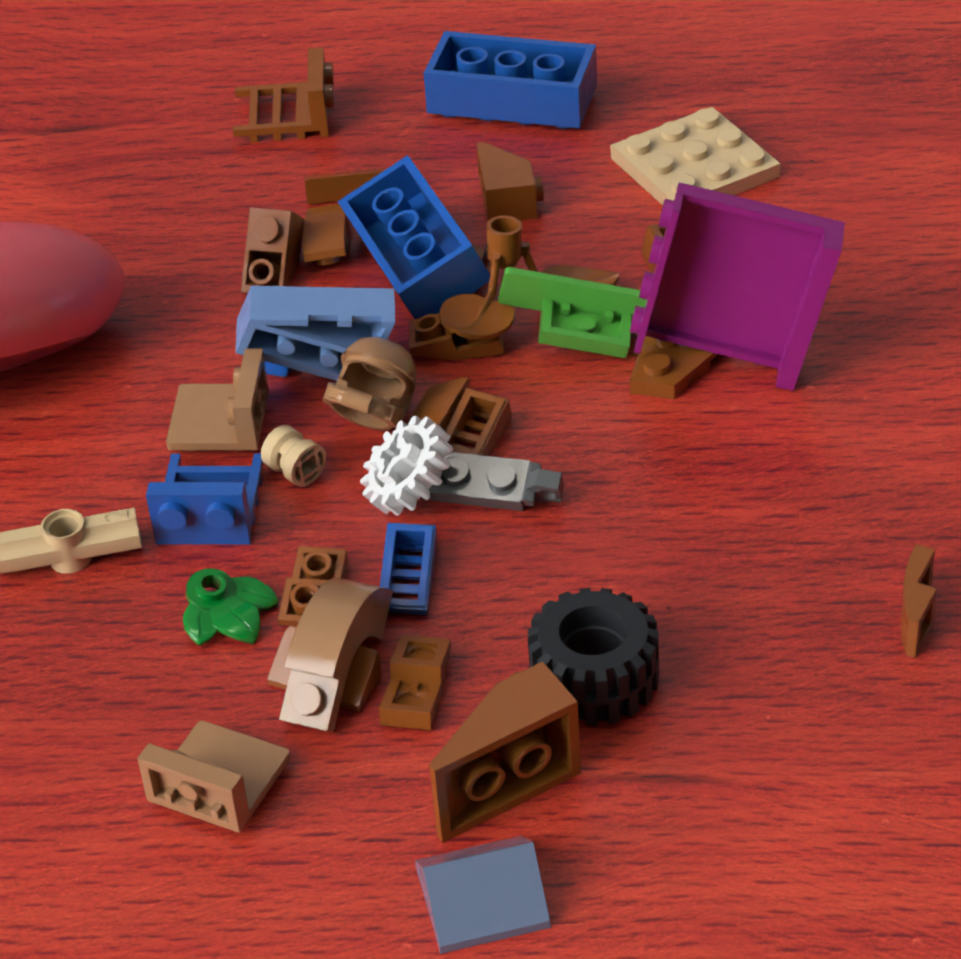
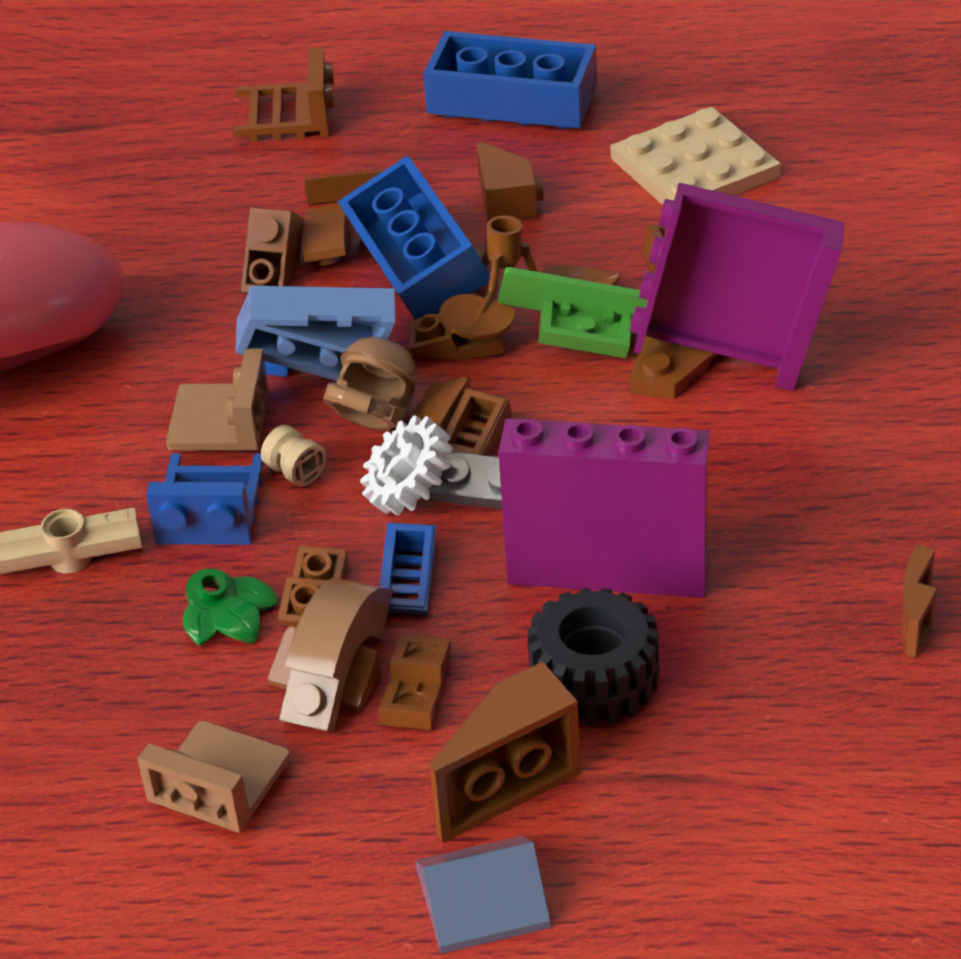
(605, 506): none -> magenta panel

